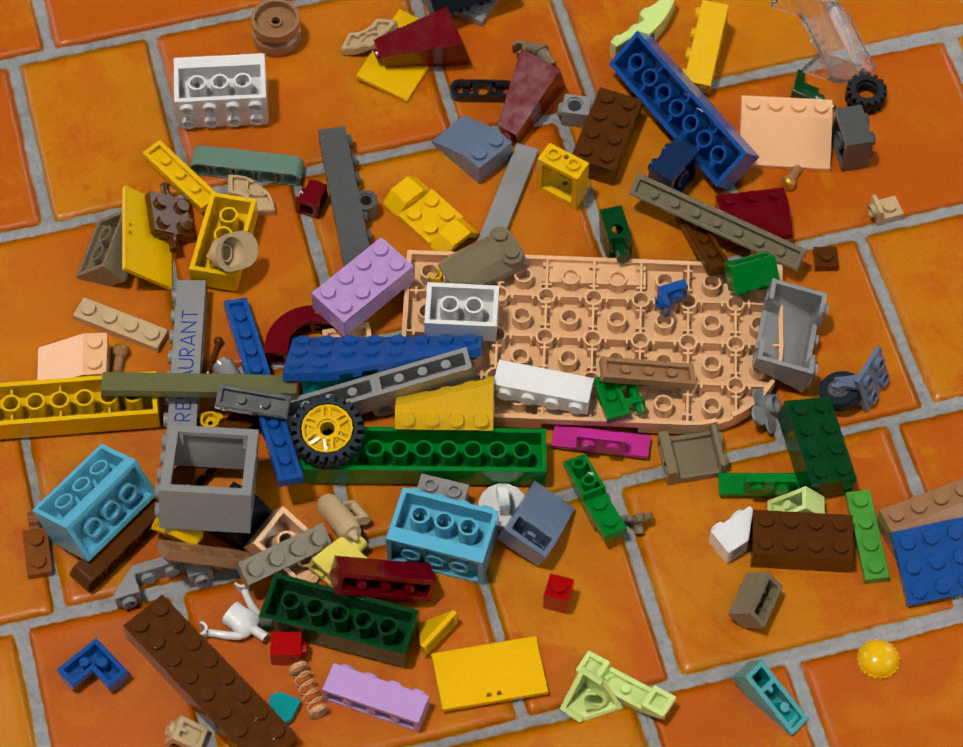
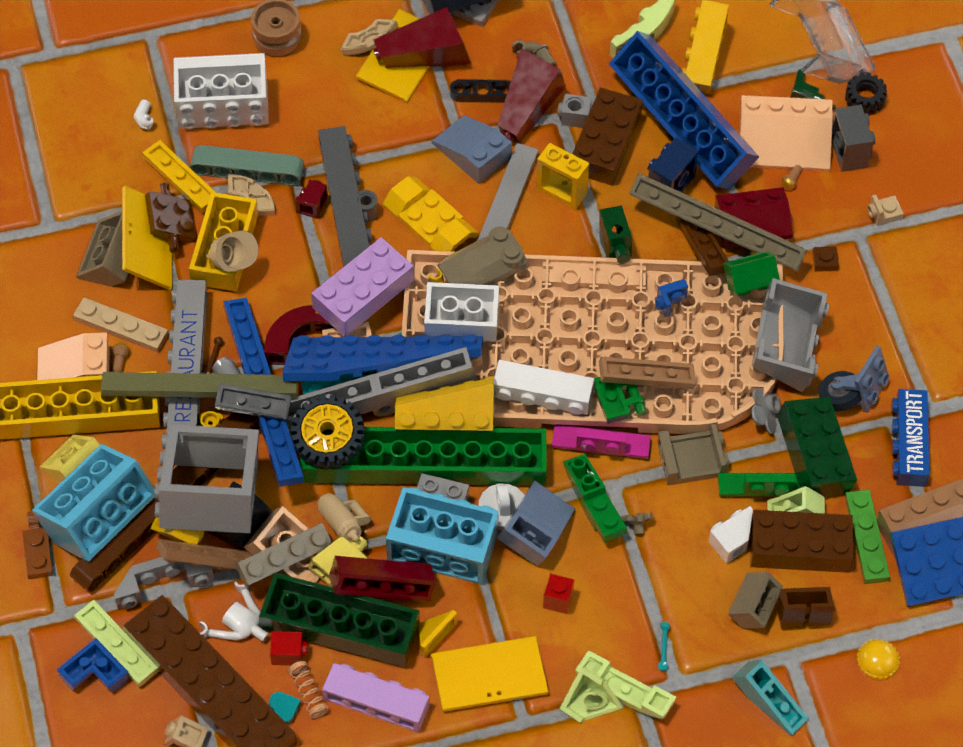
(69, 457): none -> light yellow slope
(117, 642): none -> yellowish green plate
(141, 115): none -> white arm
(663, 665): none -> teal hinge
(805, 605): none -> reddish brown piece
(911, 437): none -> blue brick

